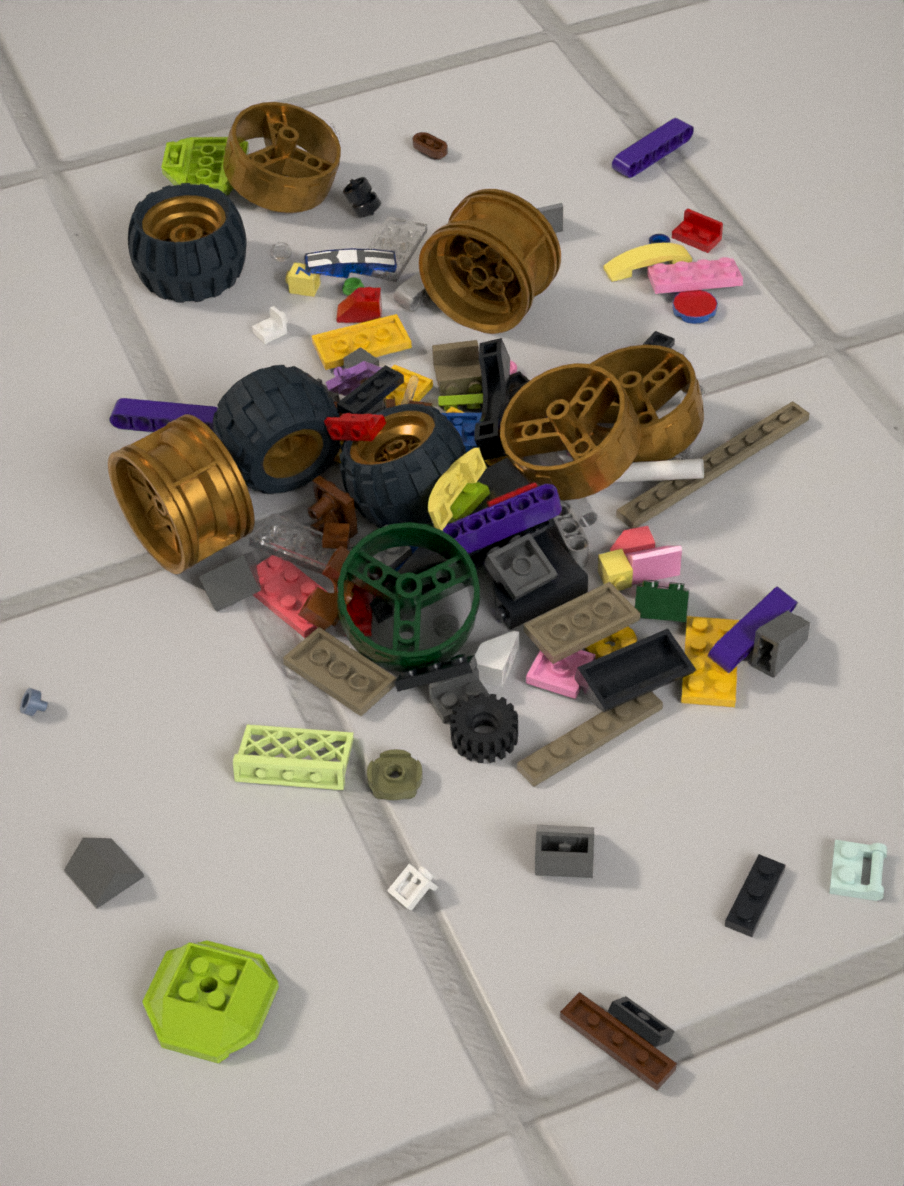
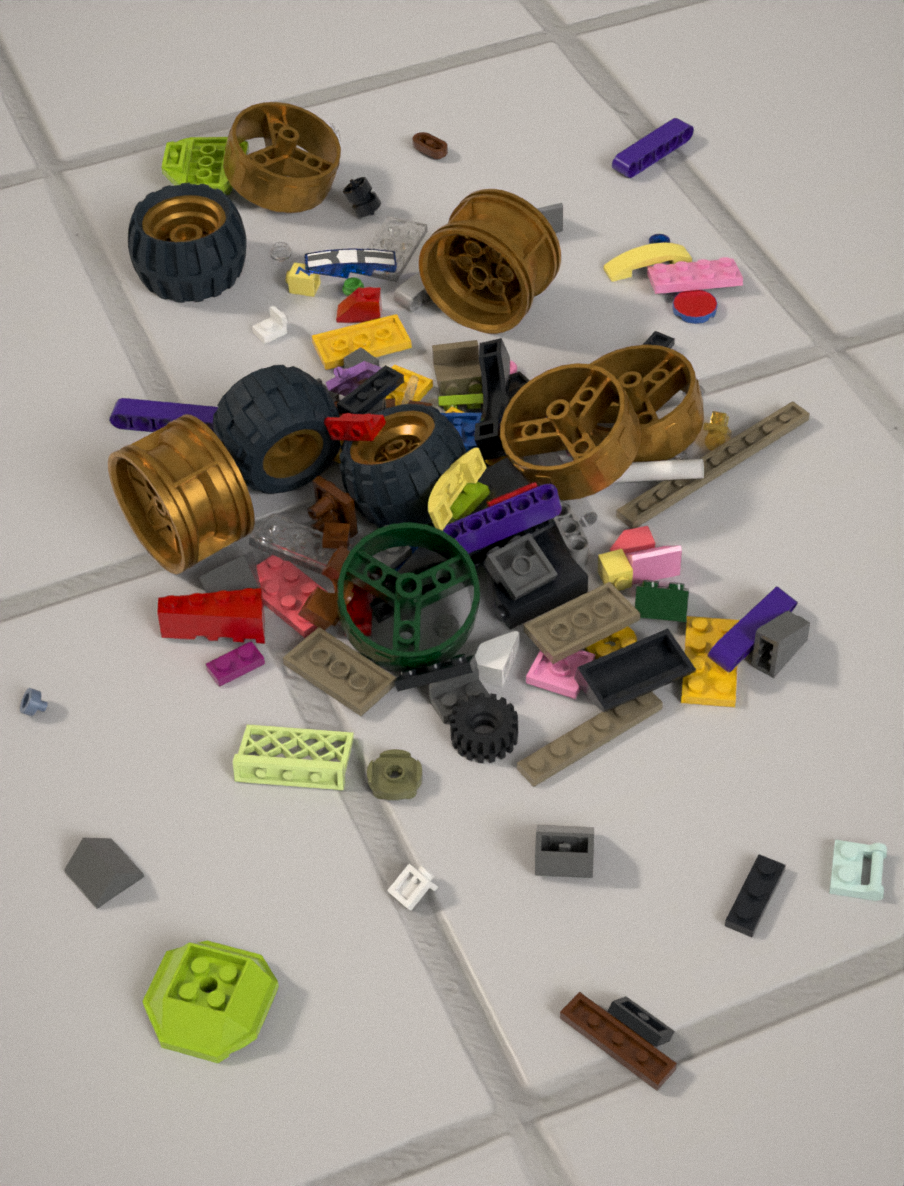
(213, 615): none -> red wedge
(235, 663): none -> magenta plate
(698, 231): red bracket -> none
(717, 430): none -> clear yellow hips

